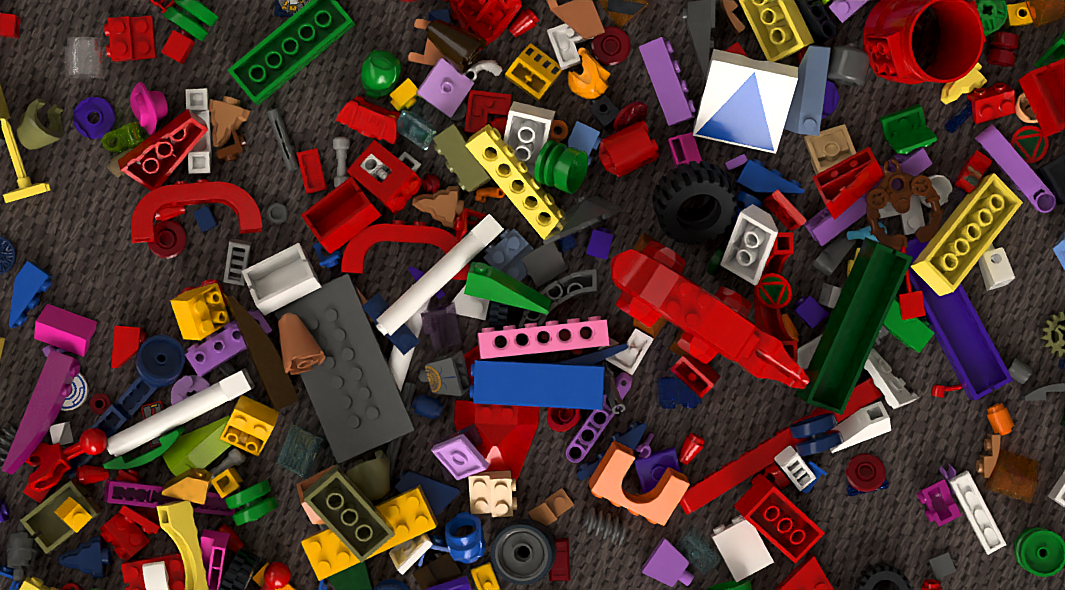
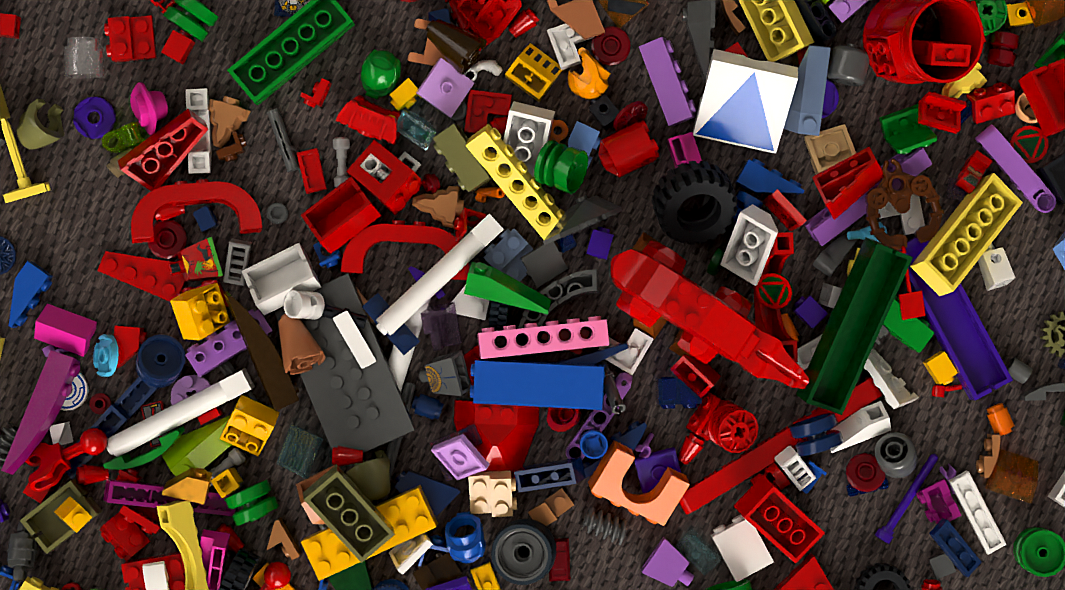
(89, 557): dark blue rock -> none
(106, 355): none -> medium azure tile
(143, 273): none -> red wing
(197, 262): none -> red torso
(210, 415): none -> red tile
(281, 534): none -> medium nougat slope
(304, 305): none -> white wheel
(320, 92): none -> red bracket
(331, 311): none -> black pin
(346, 456): none -> red cone
(354, 339): none -> white sticker
(549, 474): none -> dark blue brick
(593, 444): none -> blue wheel
(702, 414): none -> red bracket
(731, 427): none -> red wheel
(735, 162): medium lavender tile -> none
(886, 532): none -> dark purple piece
(900, 457): none -> dark grey head
(940, 112): none -> red bracket
(940, 368): none -> yellow brick
(941, 53): none -> red panel
(943, 188): white hair -> none
(955, 547): none -> dark blue plate

